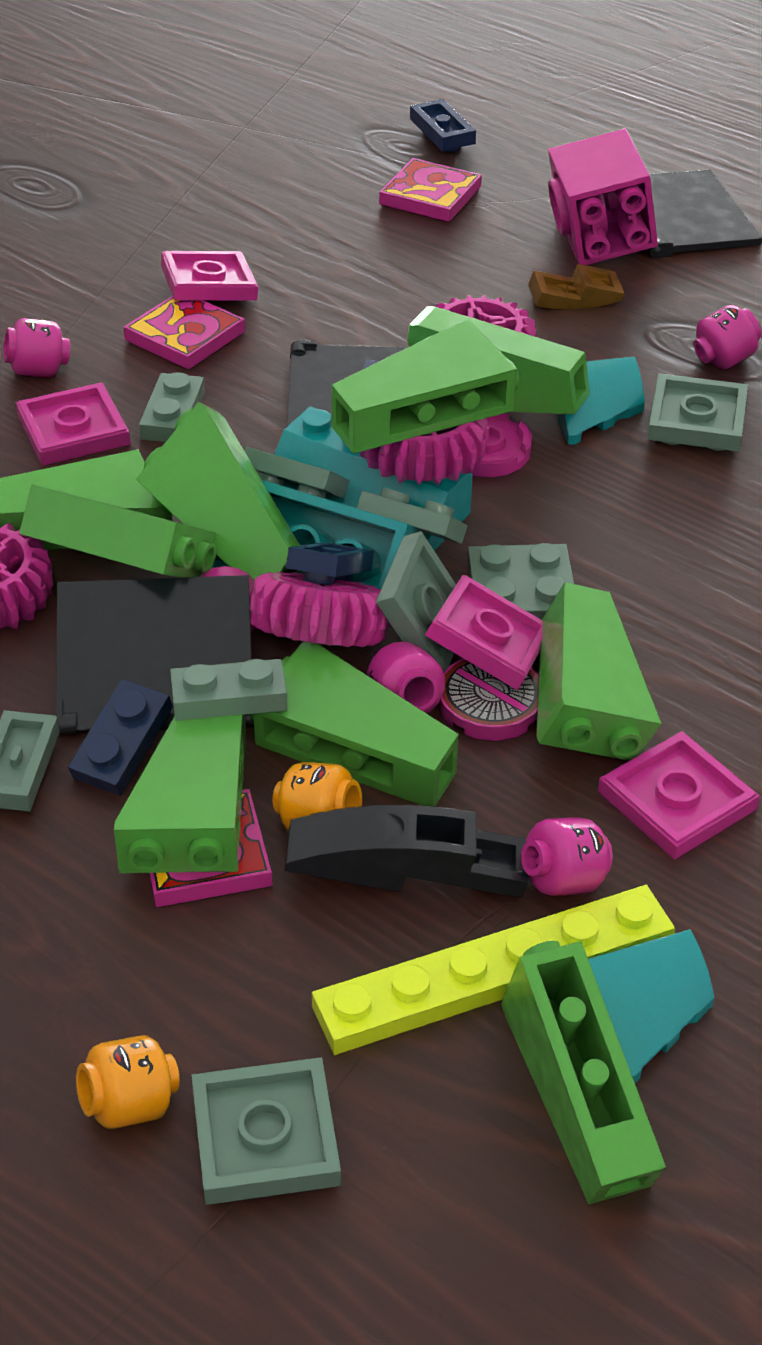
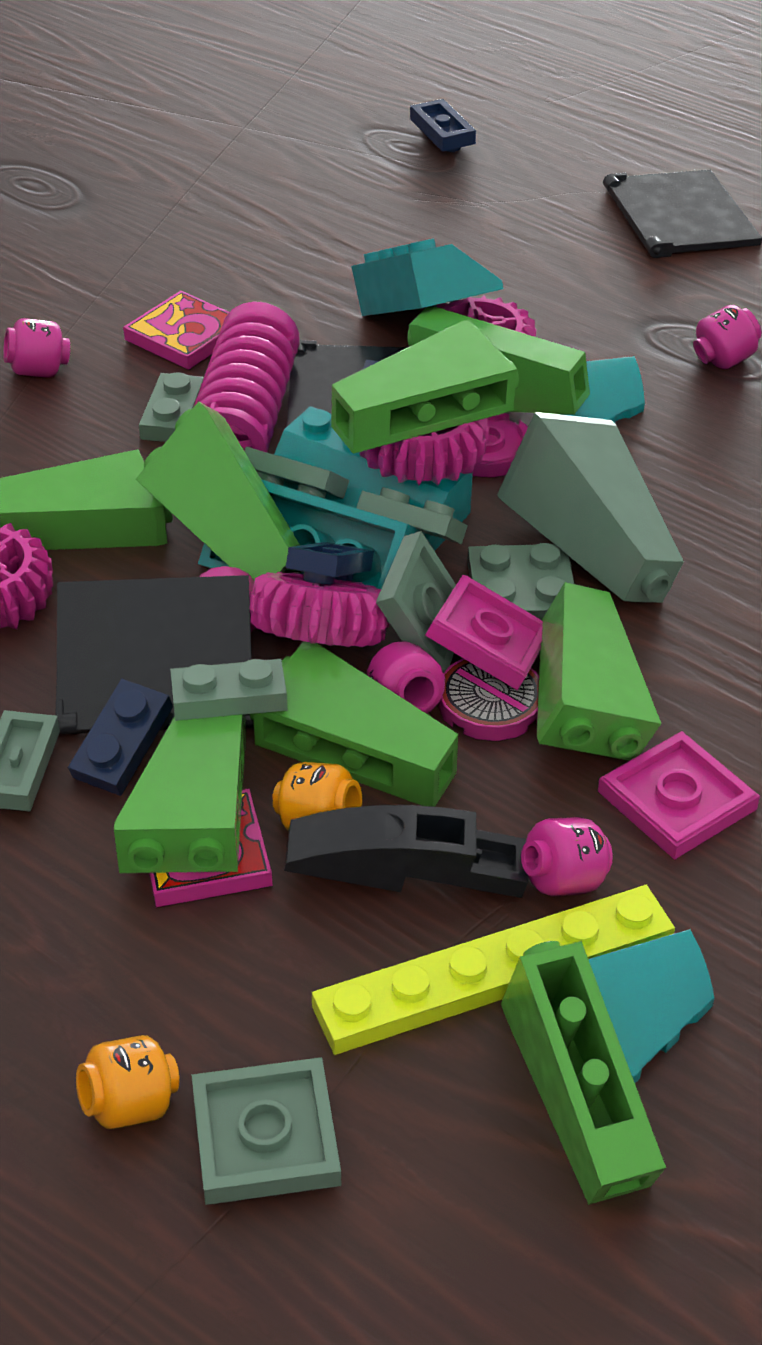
(72, 423): dark pink tile -> none
(118, 533): bright green slope -> none
(208, 275): dark pink tile -> none
(251, 371): none -> dark pink piece
(419, 277): none -> teal slope
(430, 189): dark pink tile -> none
(586, 289): pearl gold slope -> none
(592, 503): none -> sand green slope
(602, 197): dark pink brick -> none
(698, 412): sand green plate -> none

